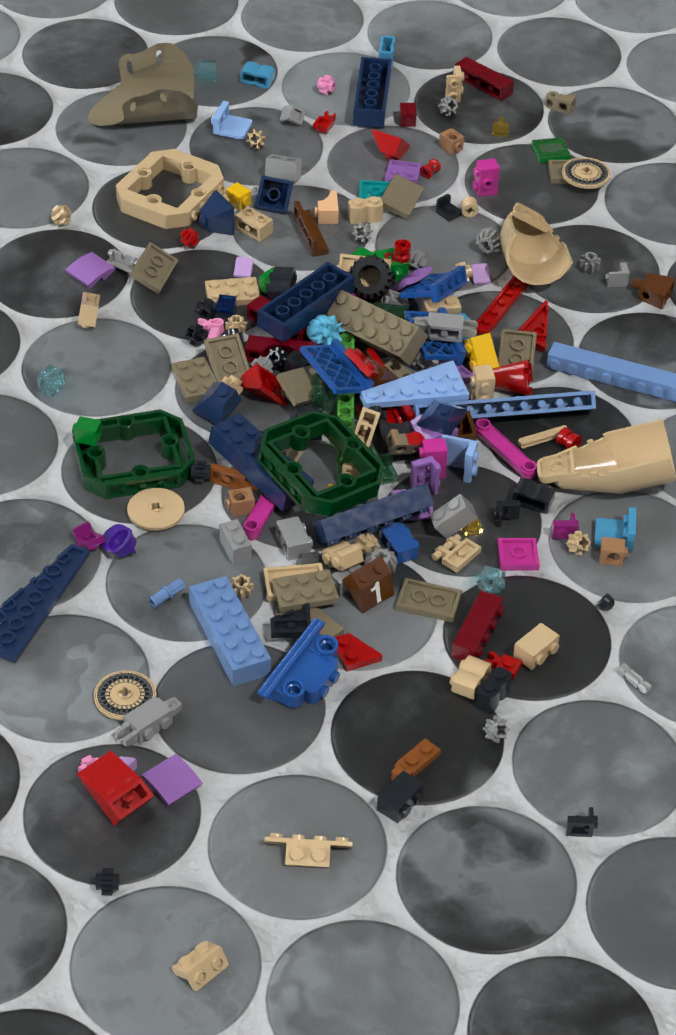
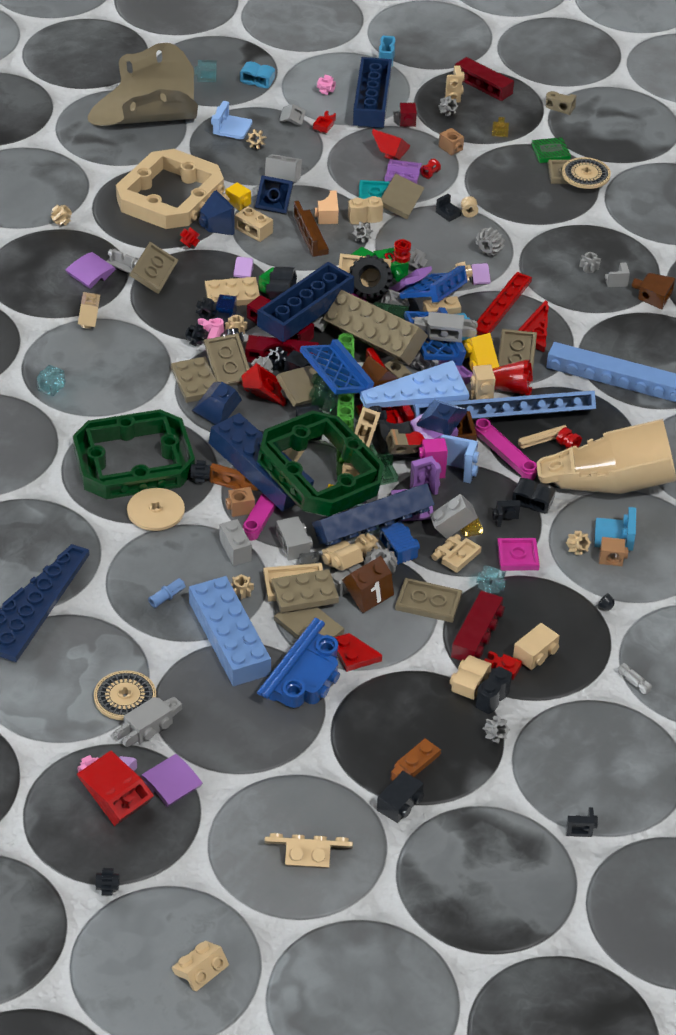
(86, 537): magenta bracket -> none
(87, 431): green brick -> none
(119, 540): dark purple piece -> none
(234, 382): tan gear -> none
(291, 623): black wing -> none
(324, 329): medium azure hair -> none
(363, 364): red wing -> none
(486, 177): dark pink brick -> none
(532, 249): tan windscreen -> none
(563, 528): magenta bracket -> none

